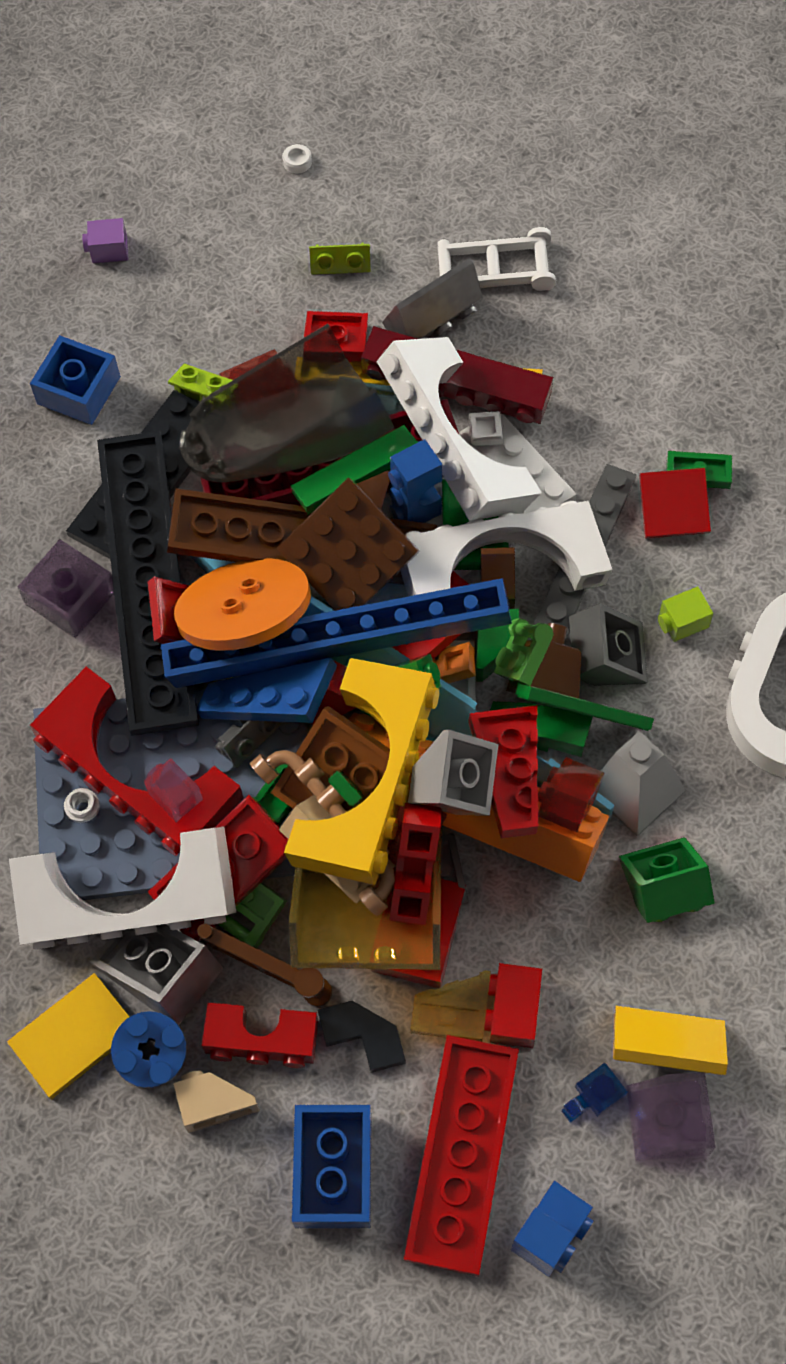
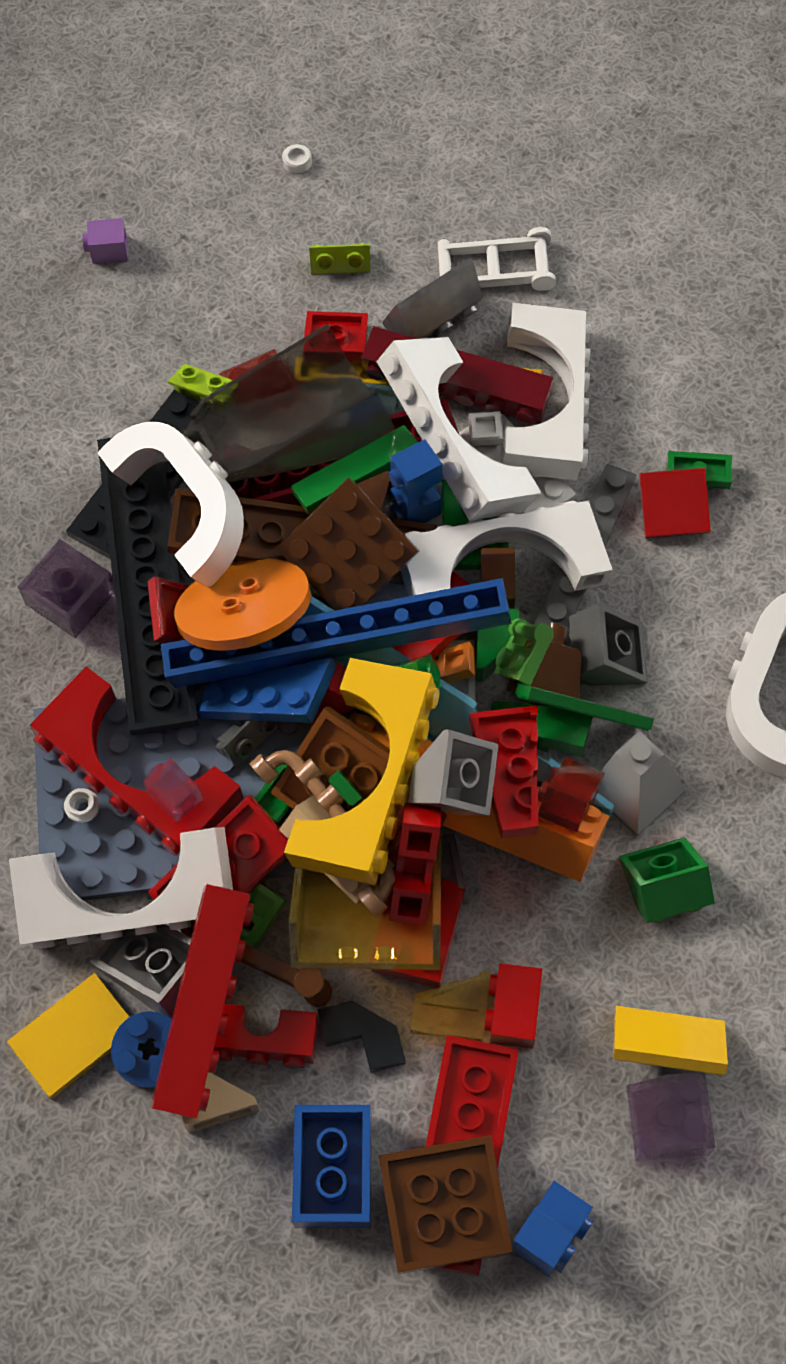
(75, 379): blue brick -> none
(200, 1002): none -> red brick
(222, 518): none -> white arch
(445, 1205): none -> reddish brown plate
(559, 339): none -> white arch
(597, 1091): clear blue plate -> none
(685, 614): lime brick -> none

